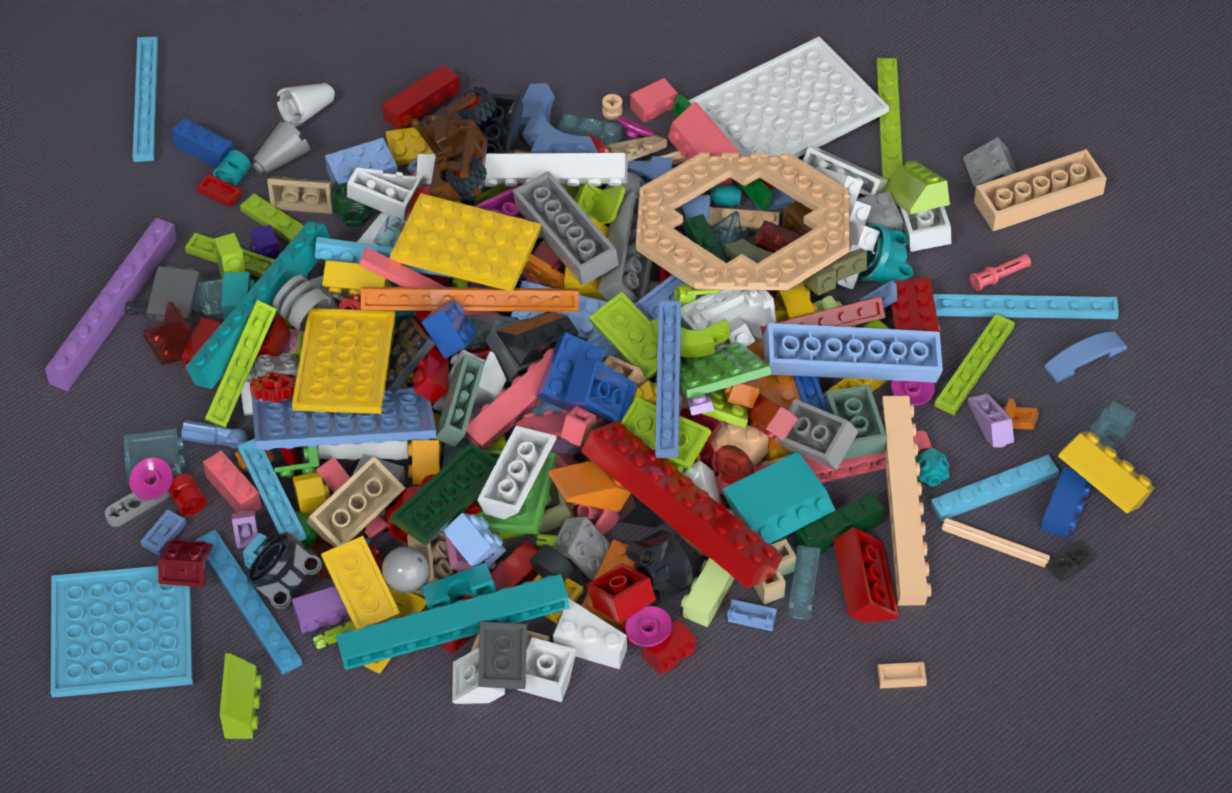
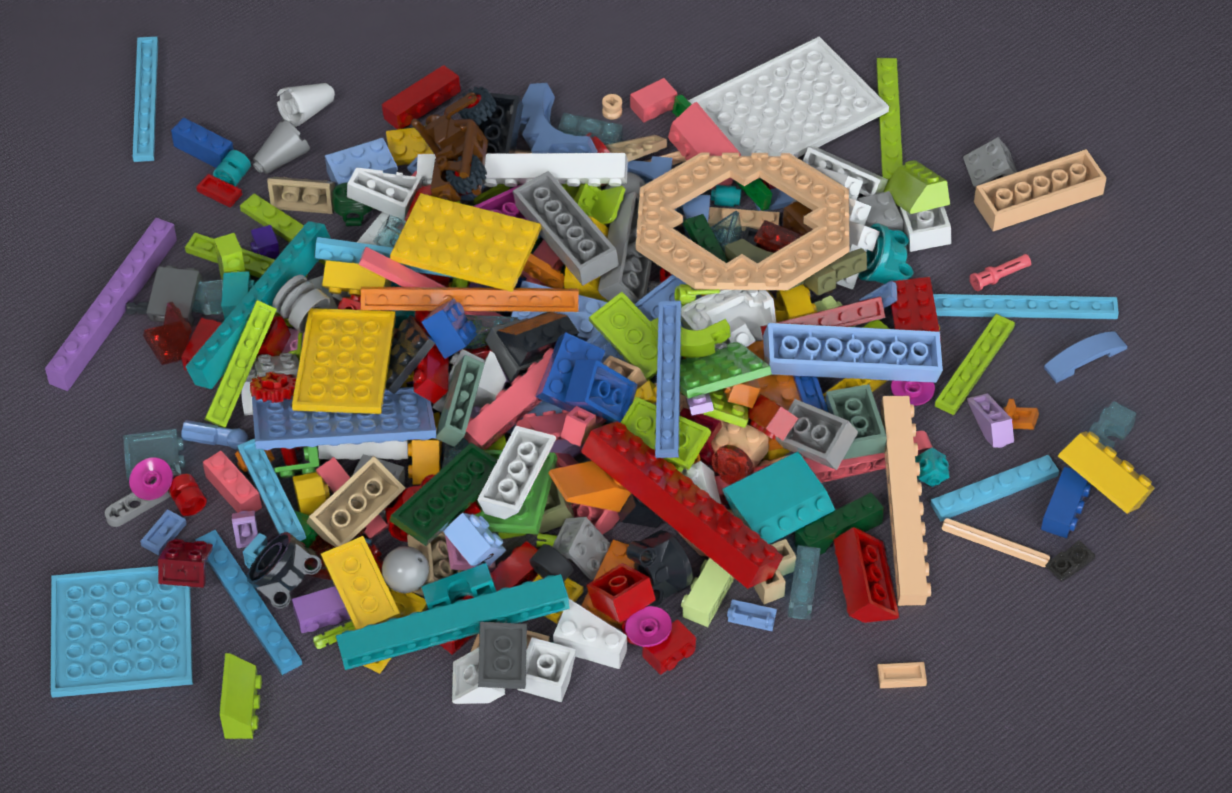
(633, 128): dark pink dish -> none

